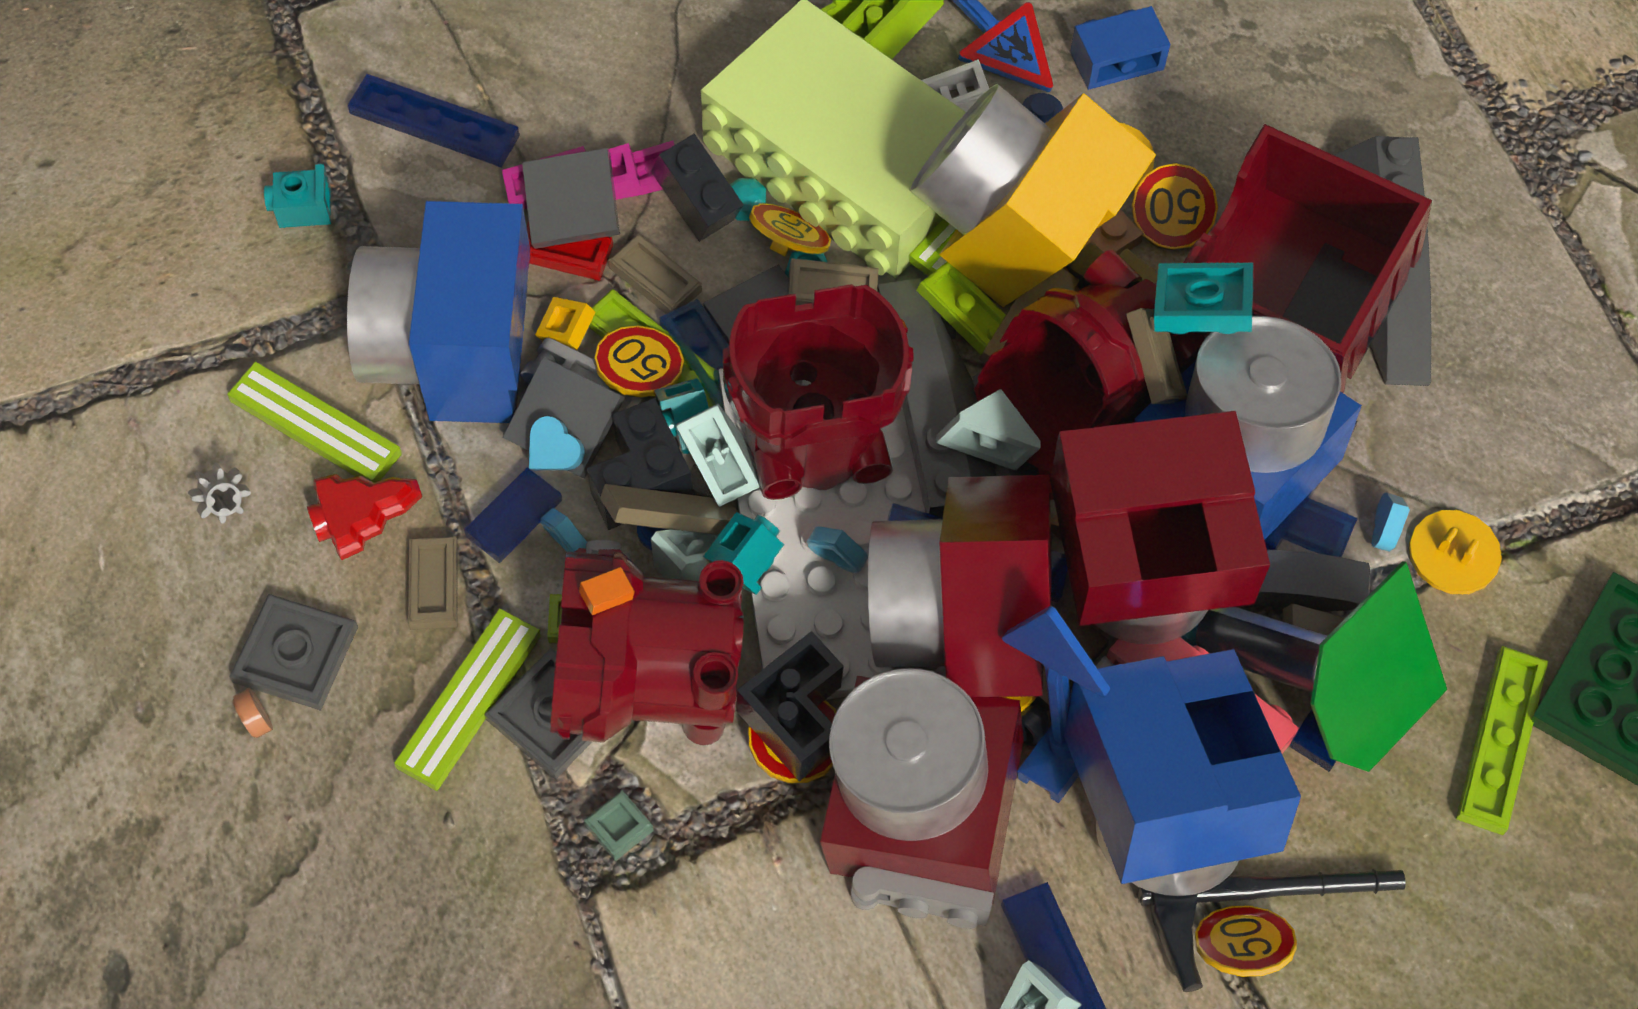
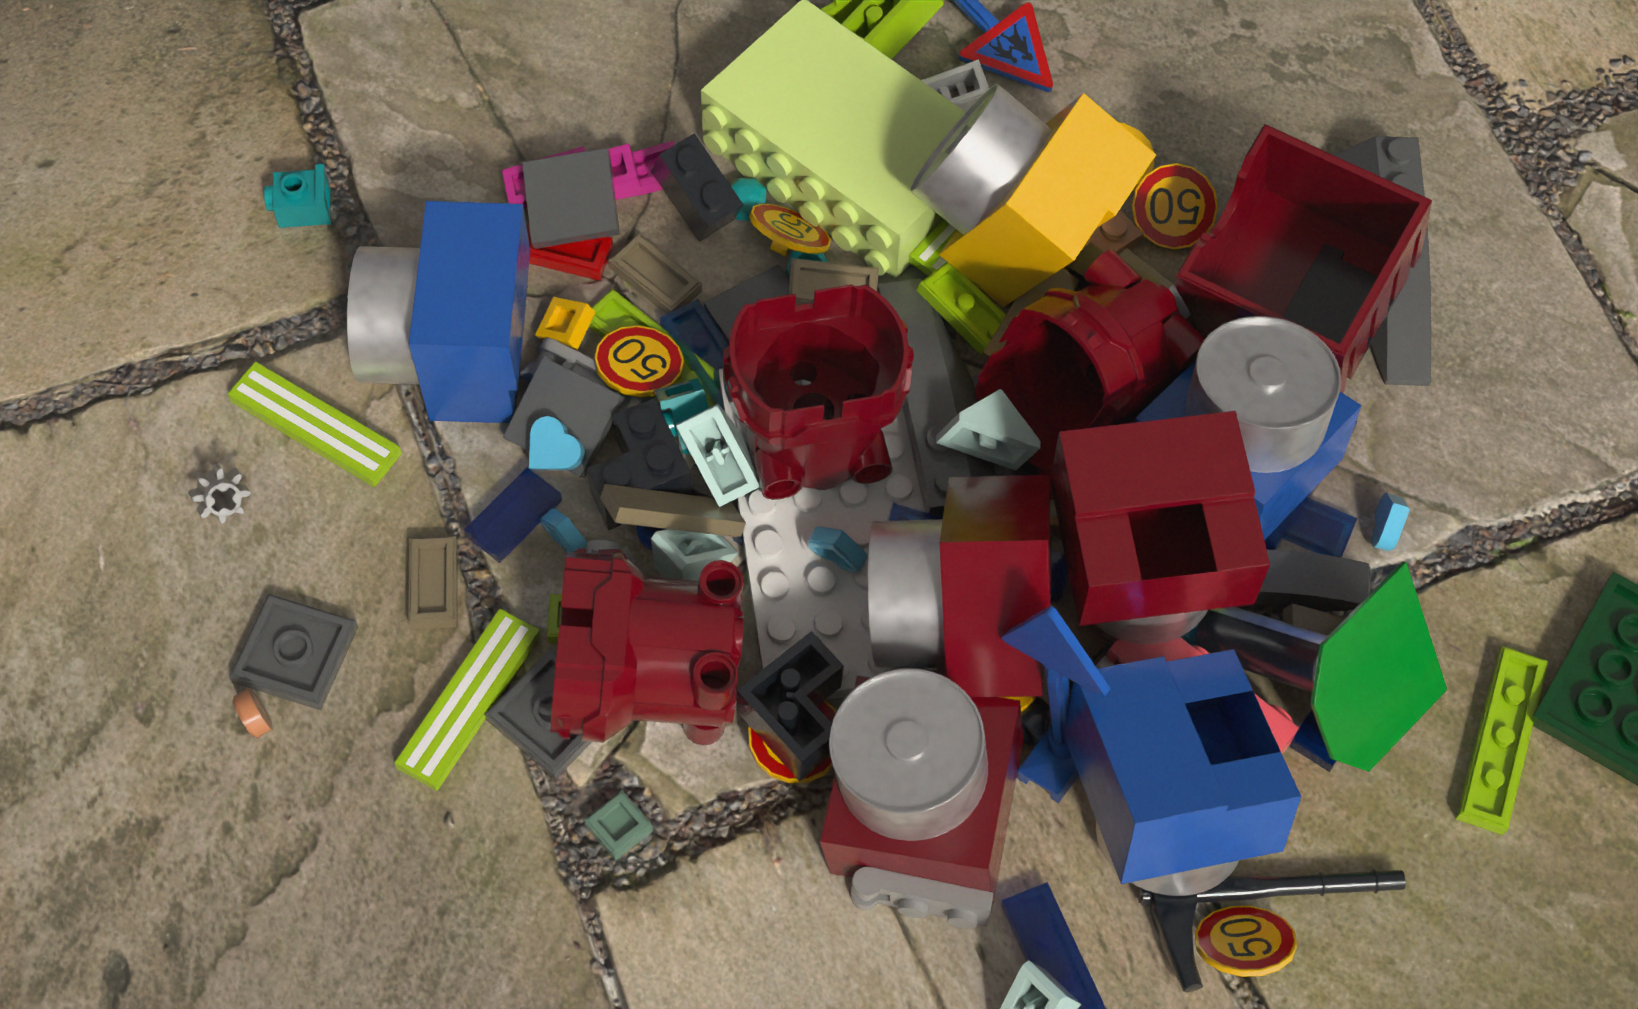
(358, 509): red rock -> none
(434, 120): clear blue tile -> none
(606, 591): orange piece -> none
(747, 545): teal brick -> none
(1043, 106): dark blue plate -> none
(1119, 47): blue brick -> none
(1157, 359): dark tan tile -> none
(1204, 298): teal plate -> none
(1455, 552): yellow piece -> none

